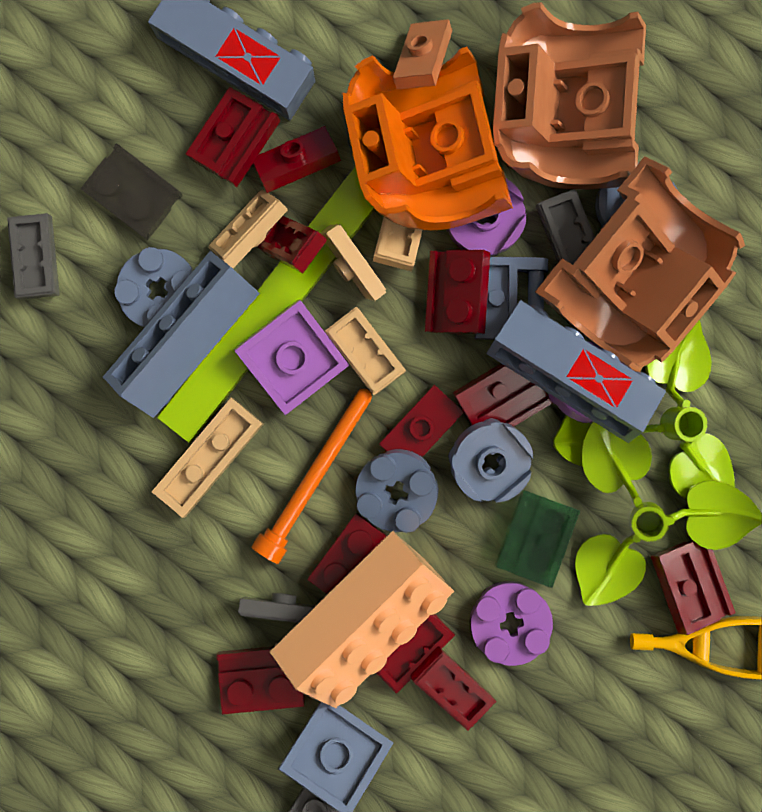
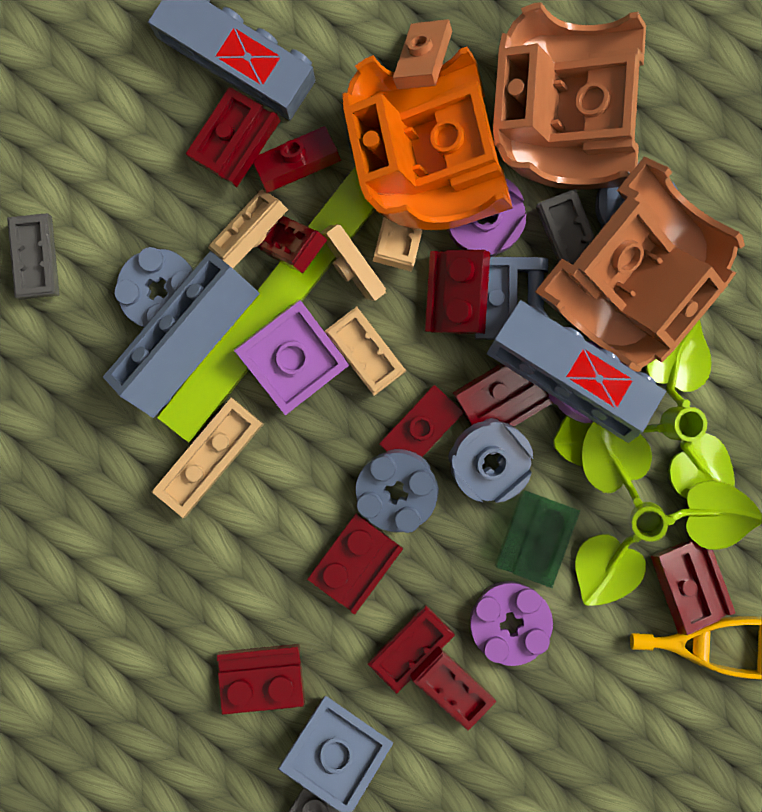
(131, 191): clear smoke plate -> none
(273, 541): orange piece -> none
(280, 607): dark grey plate -> none
(361, 622): light nougat brick -> none

